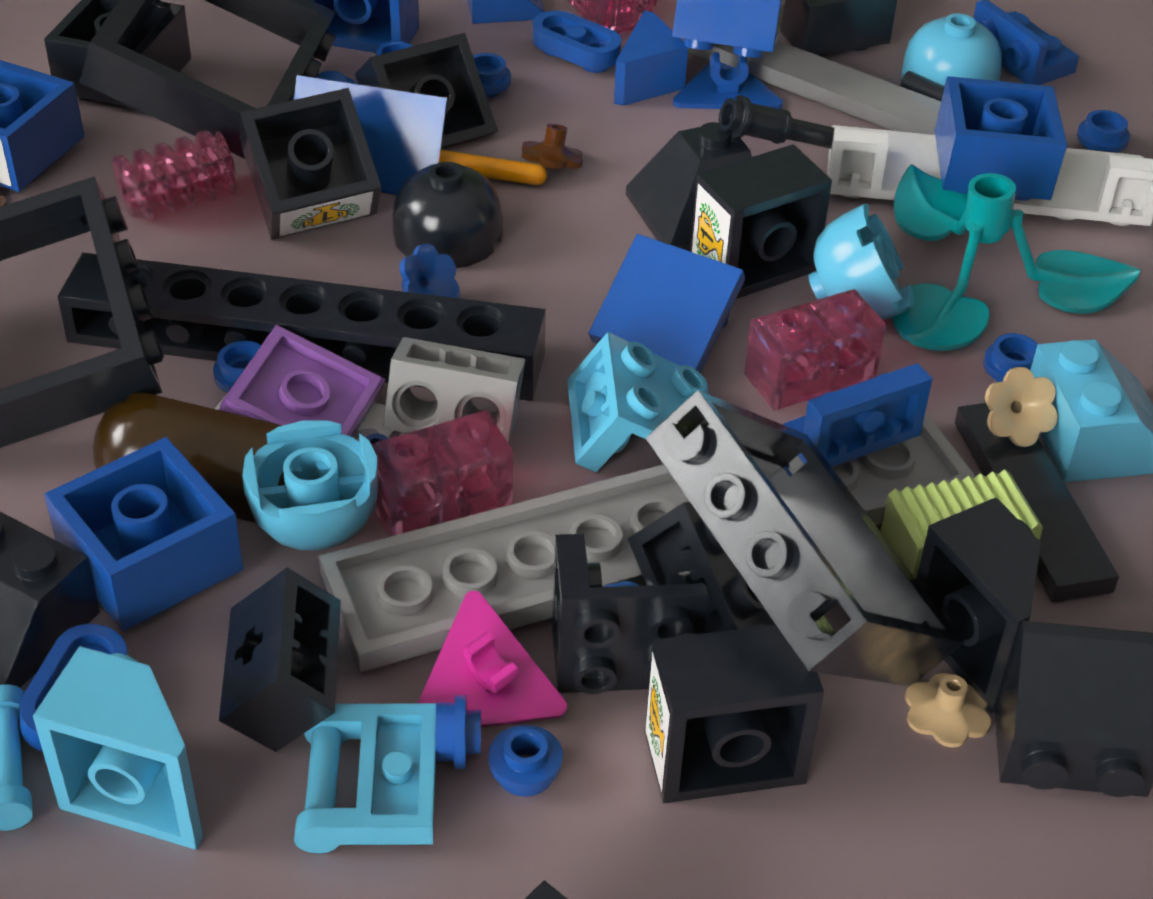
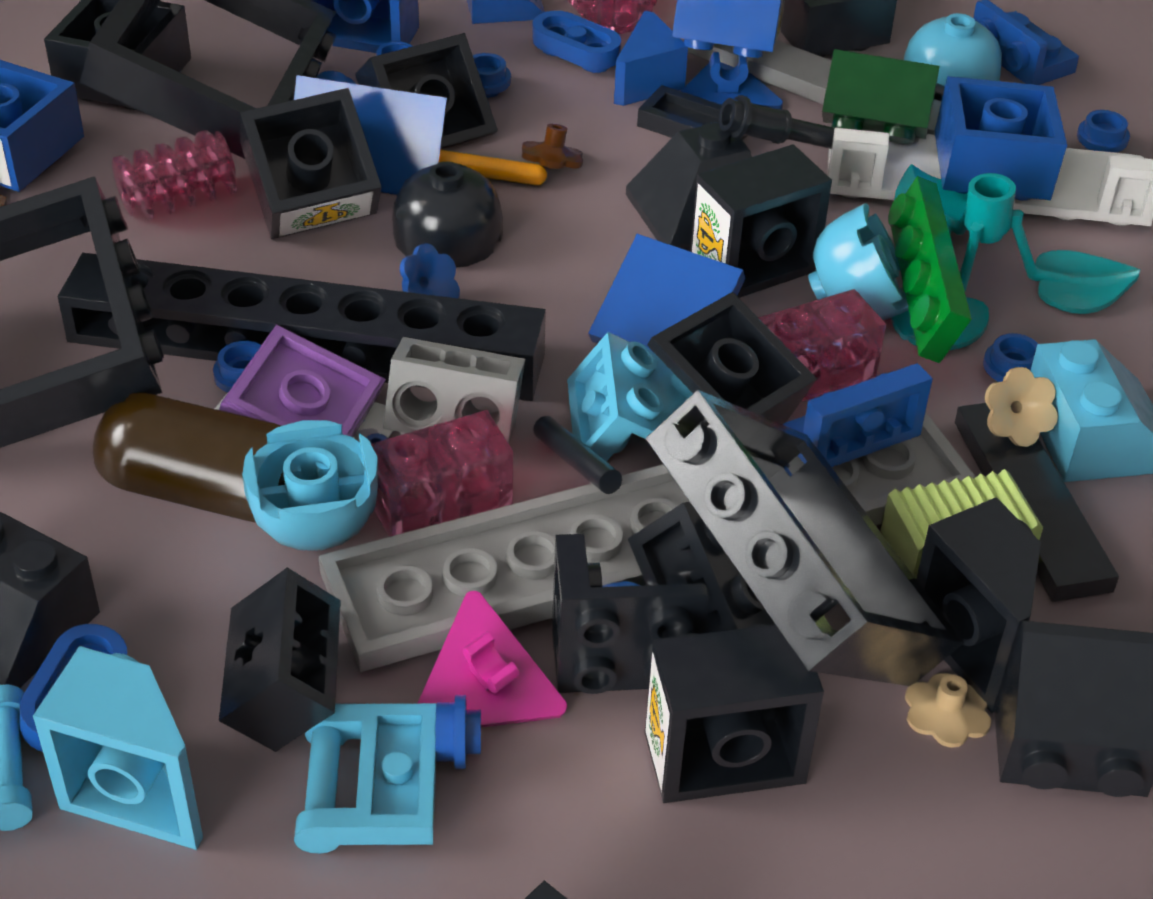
(147, 531): blue brick -> none
(525, 775): blue plate -> none
(578, 455): none -> black piece
(675, 110): none -> black tile
(735, 359): none -> black slope
(880, 95): none -> dark green slope
(928, 269): none -> green plate

